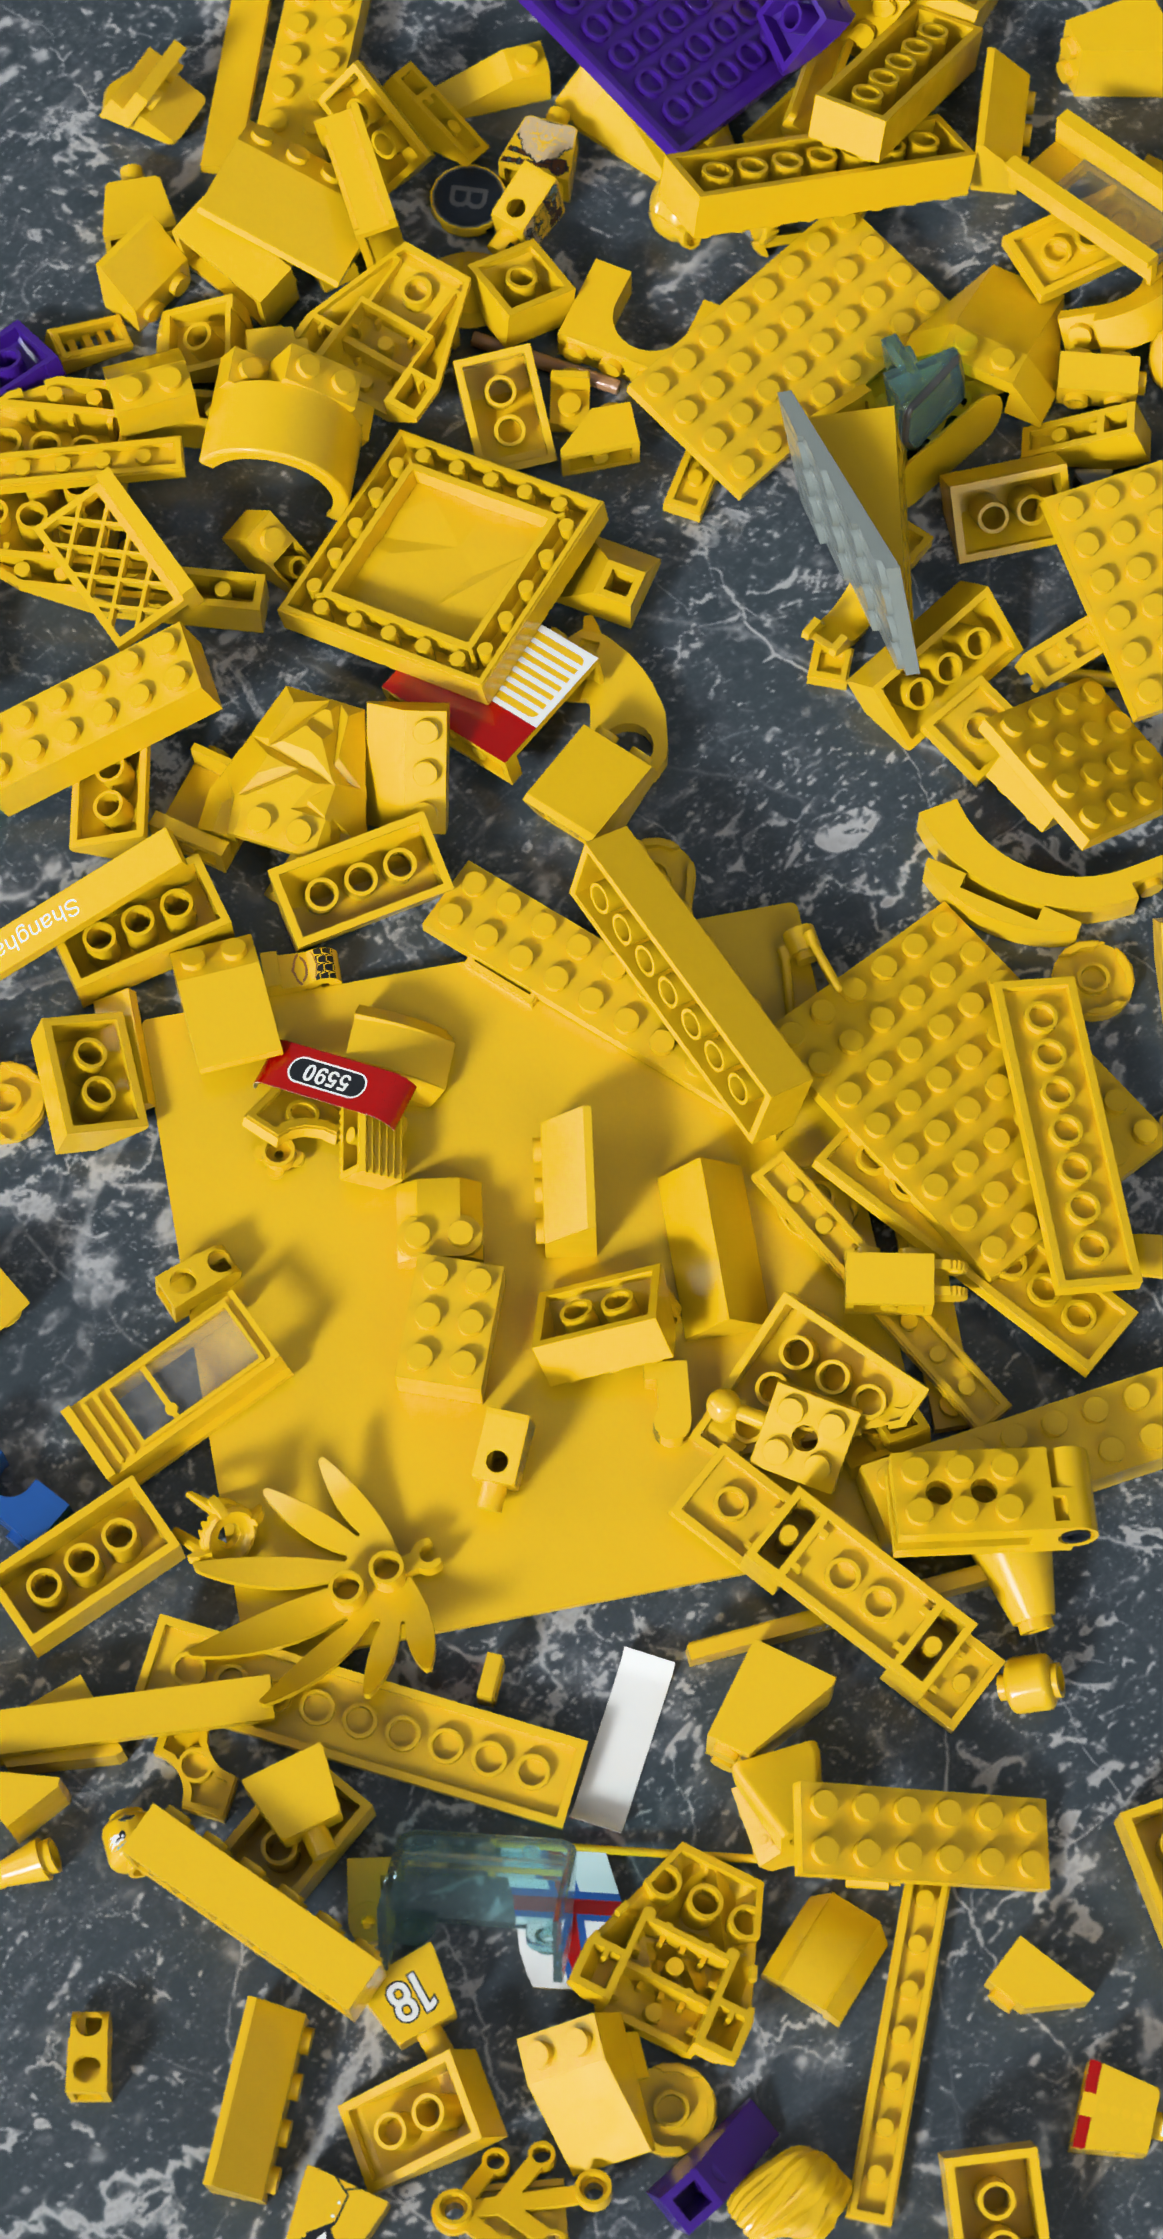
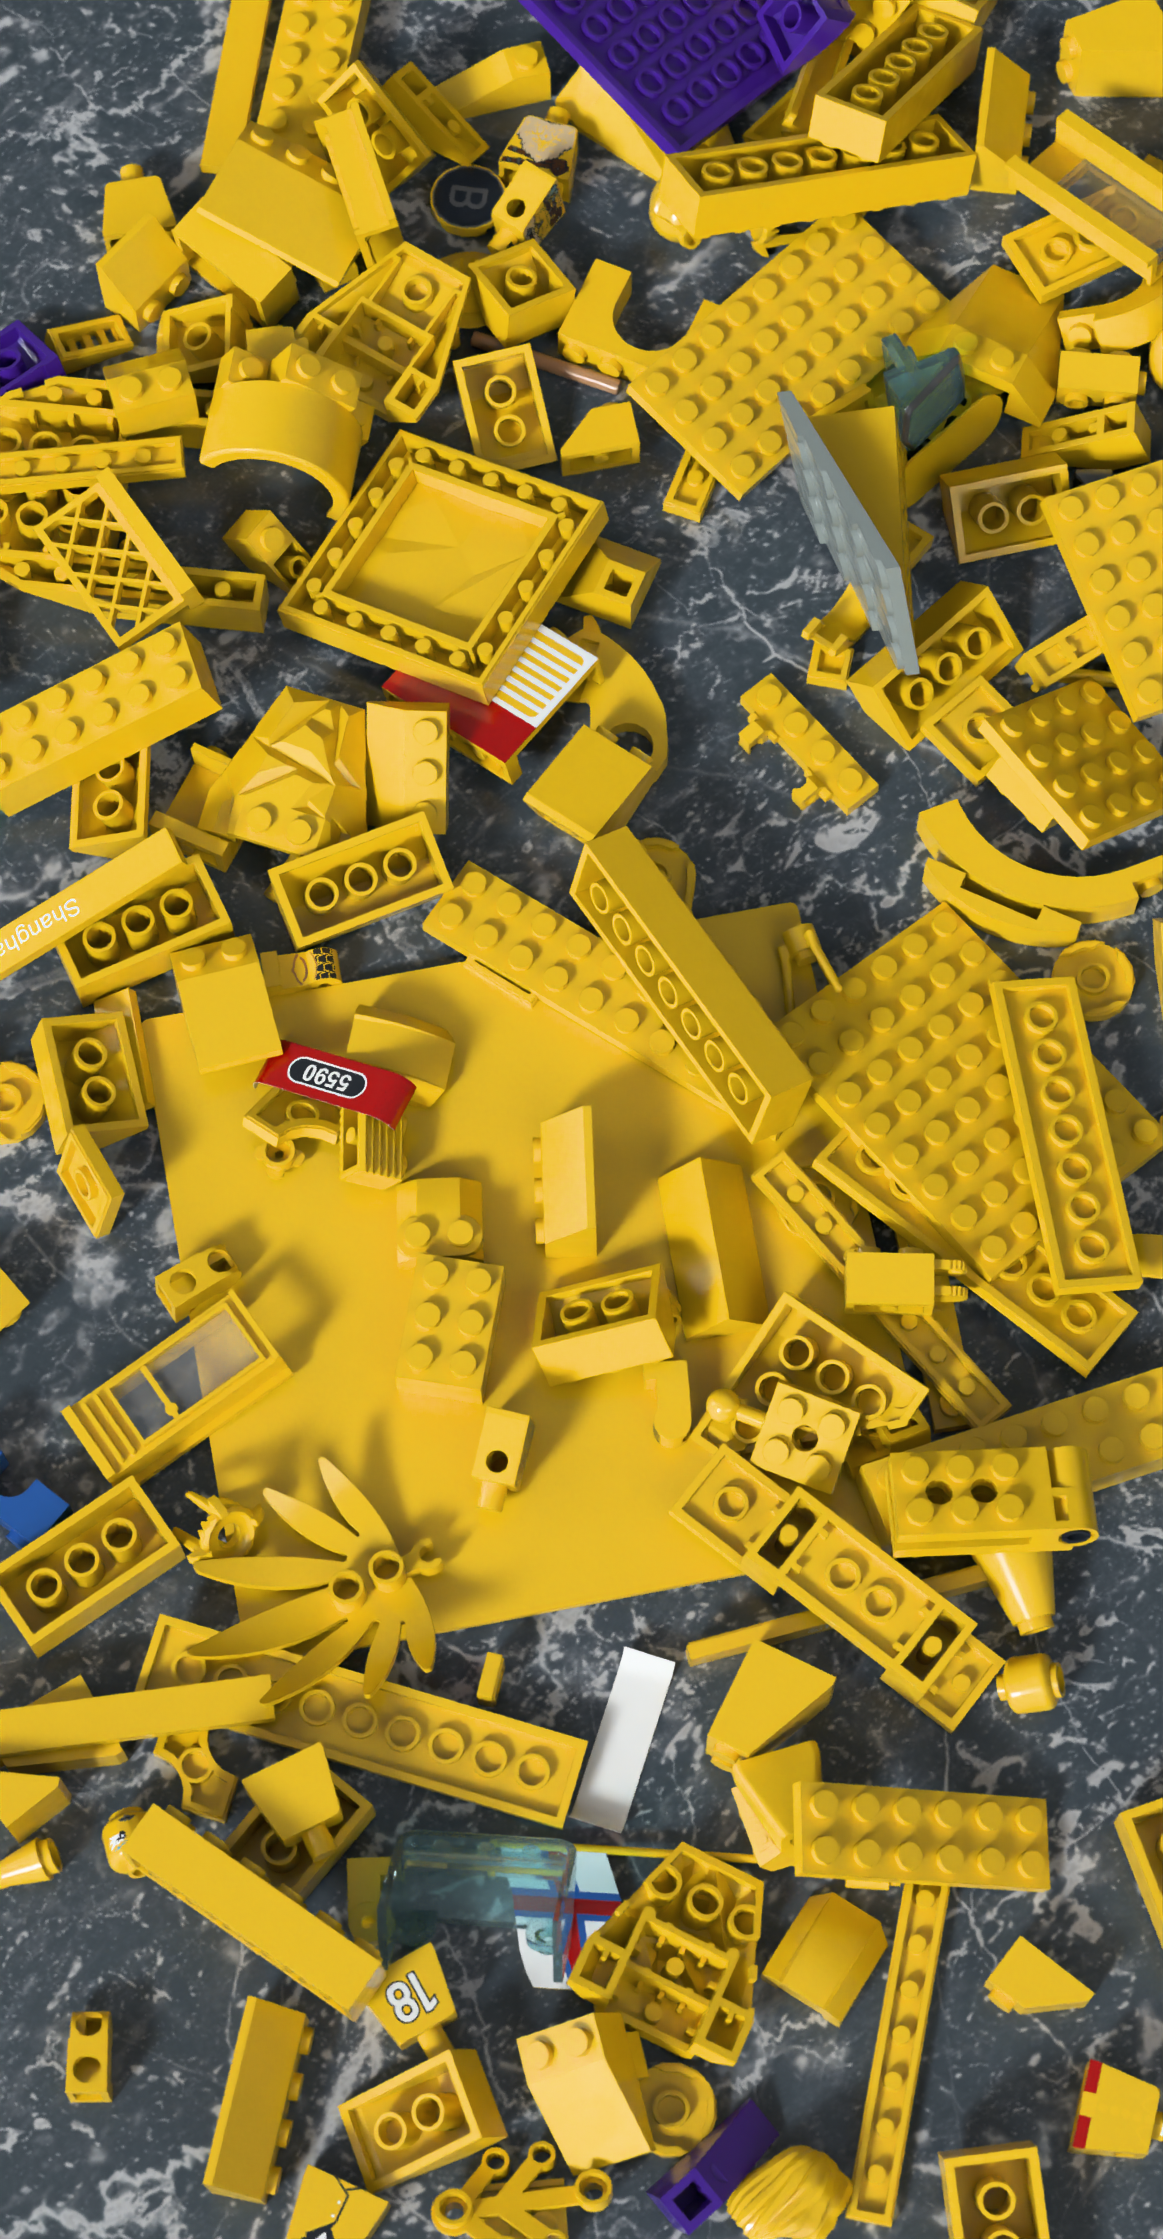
(90, 1181): none -> yellow plate
(154, 97): yellow piece -> none
(568, 399): yellow bracket -> none
(826, 764): none -> yellow hinge

